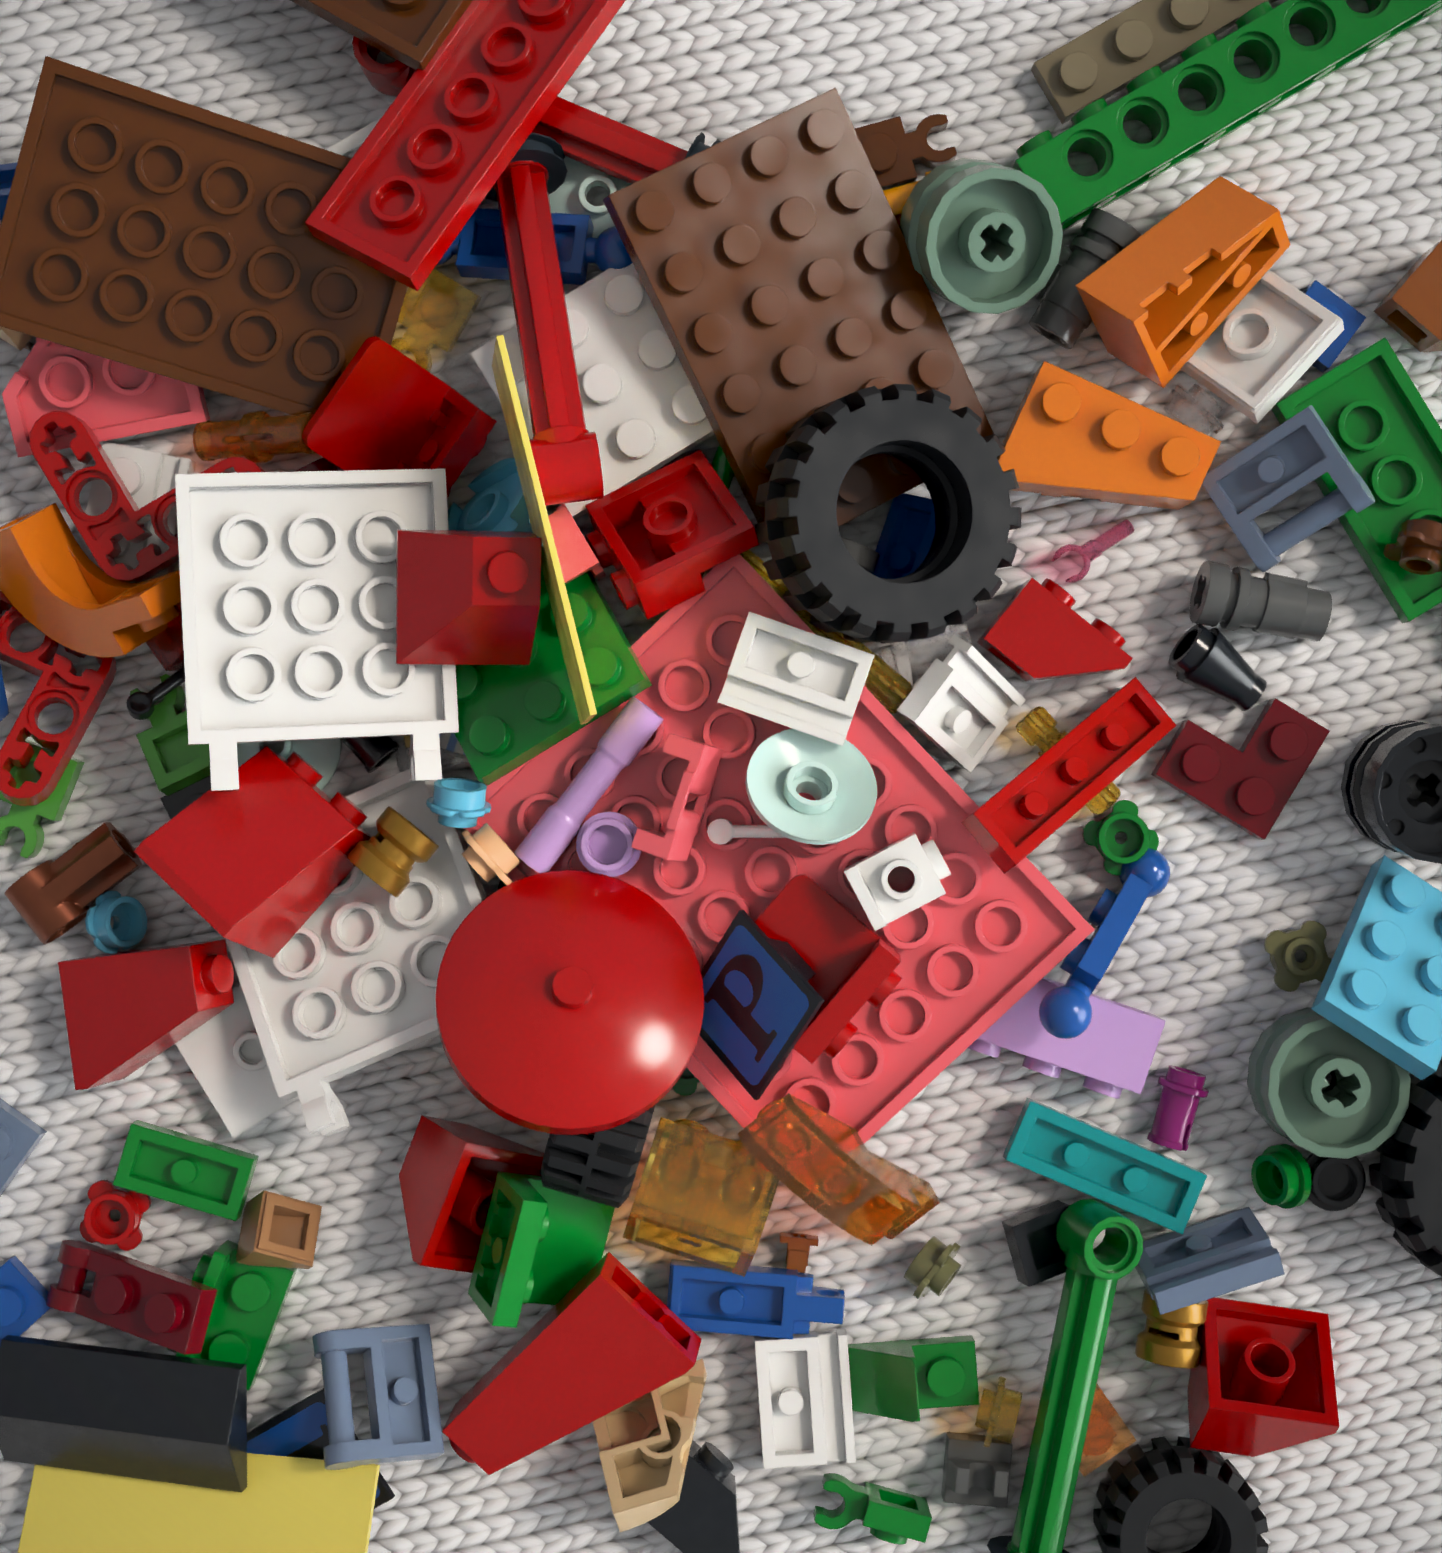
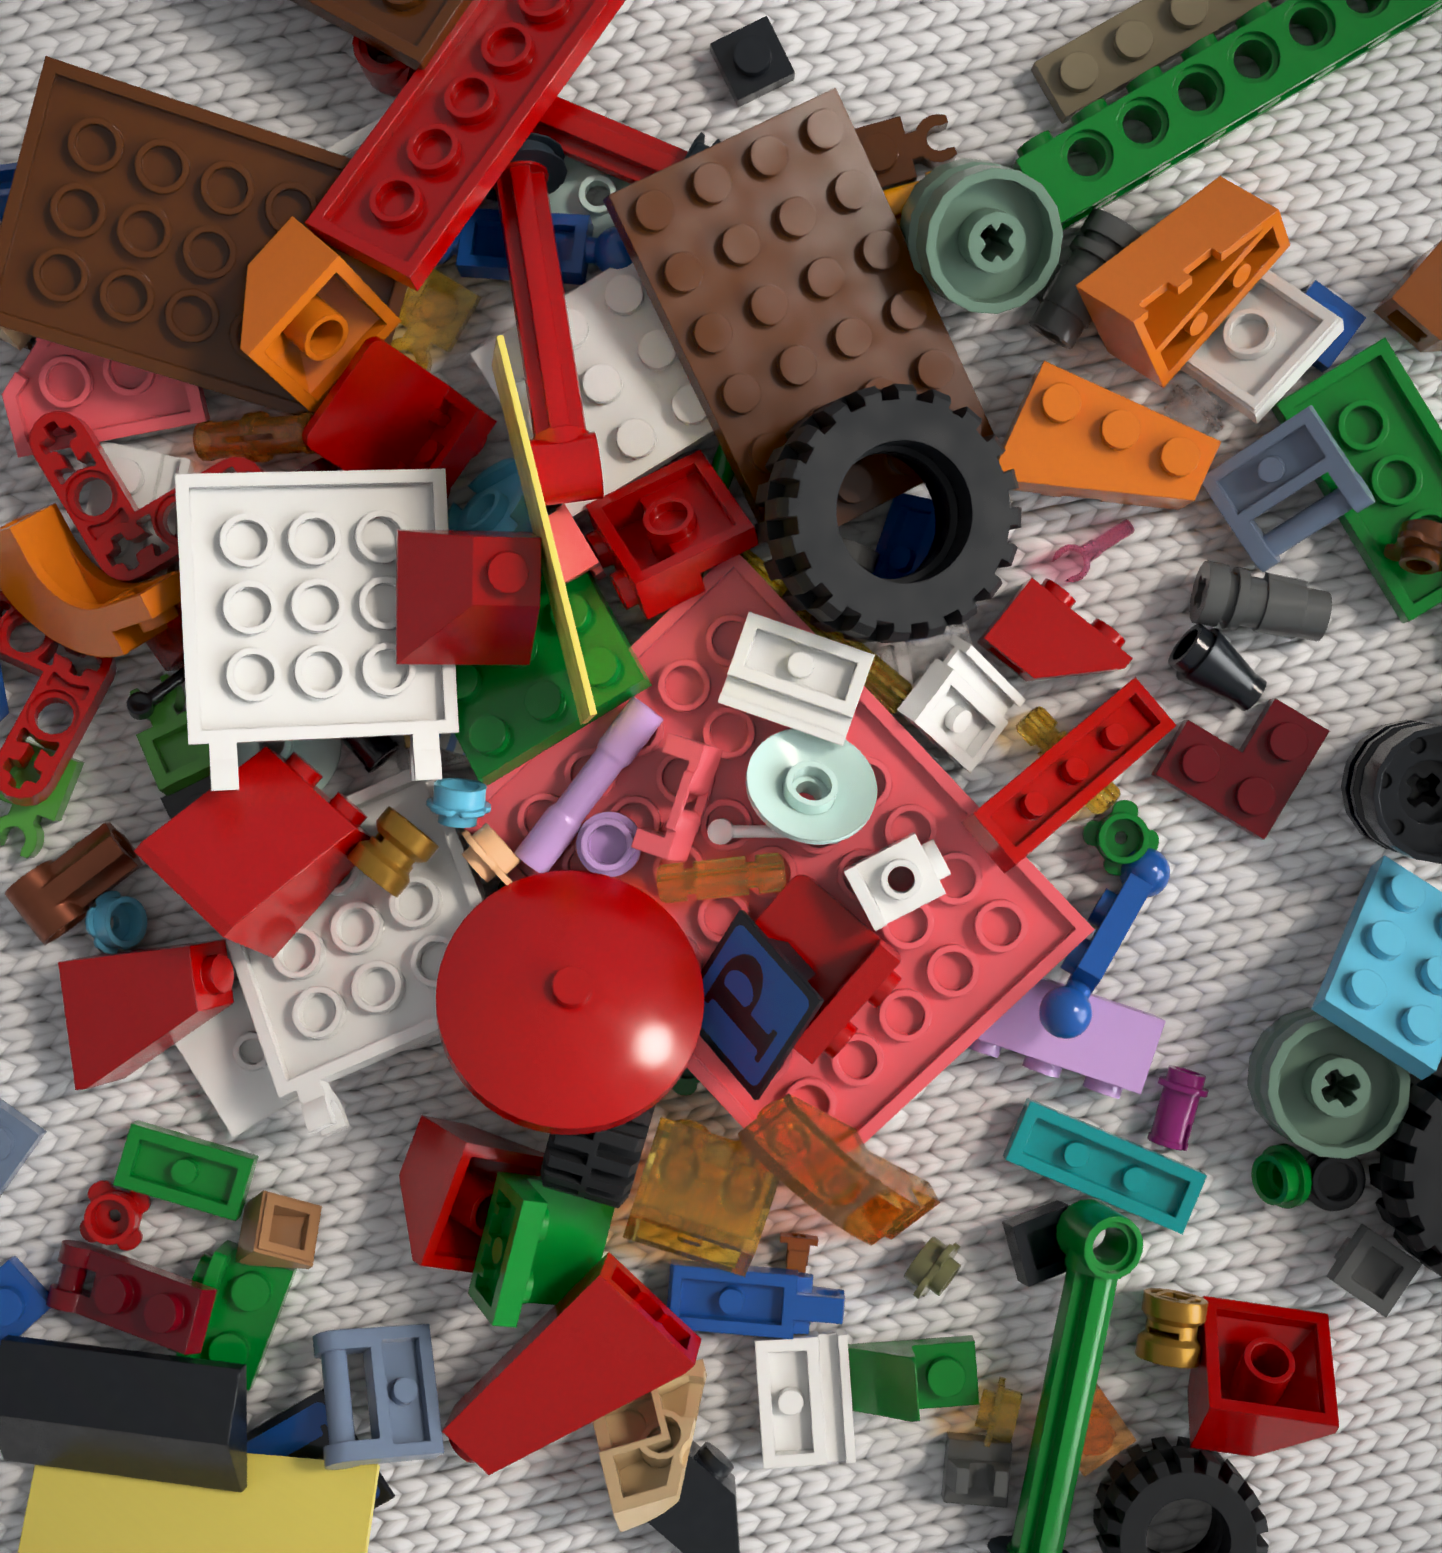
(307, 313): none -> orange slope
(721, 878): none -> clear yellow axle
(752, 61): none -> black plate
(886, 1511): green plate -> none
(1207, 1260): sand blue plate -> none
(1282, 952): olive plate -> none
(1373, 1269): none -> dark grey tile

